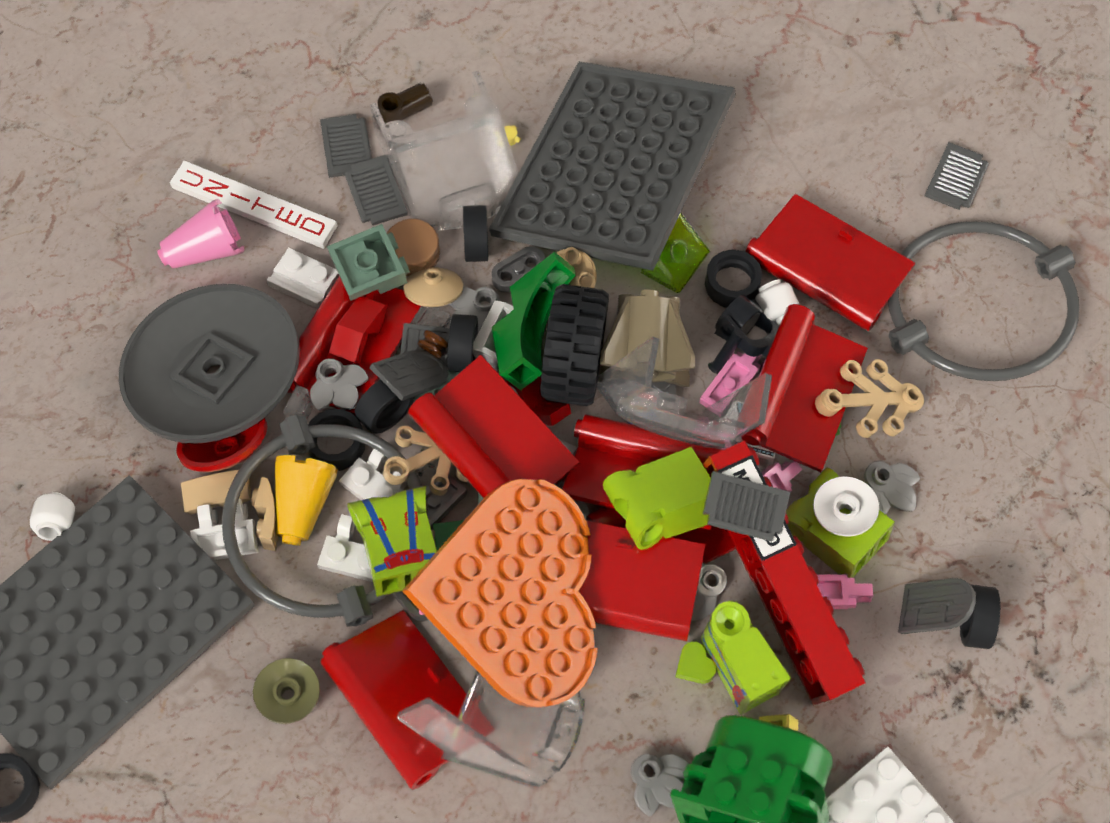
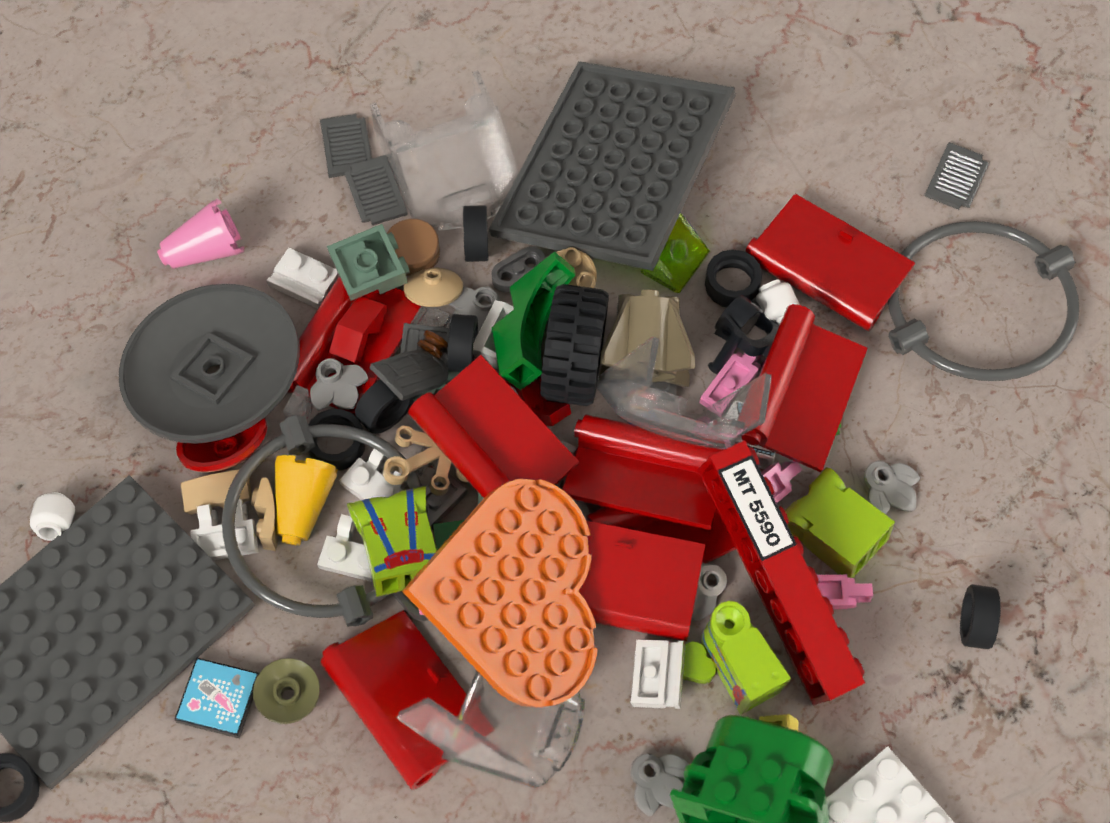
(217, 698): none -> medium azure tile
(254, 204): white tile -> none
(404, 104): dark brown piece -> none
(511, 133): light yellow piece -> none
(658, 674): none -> white plate
(661, 497): lime piece -> none
(745, 506): dark grey window -> none
(848, 494): white dish -> none
(904, 396): tan plant -> none
(936, 605): dark grey window -> none

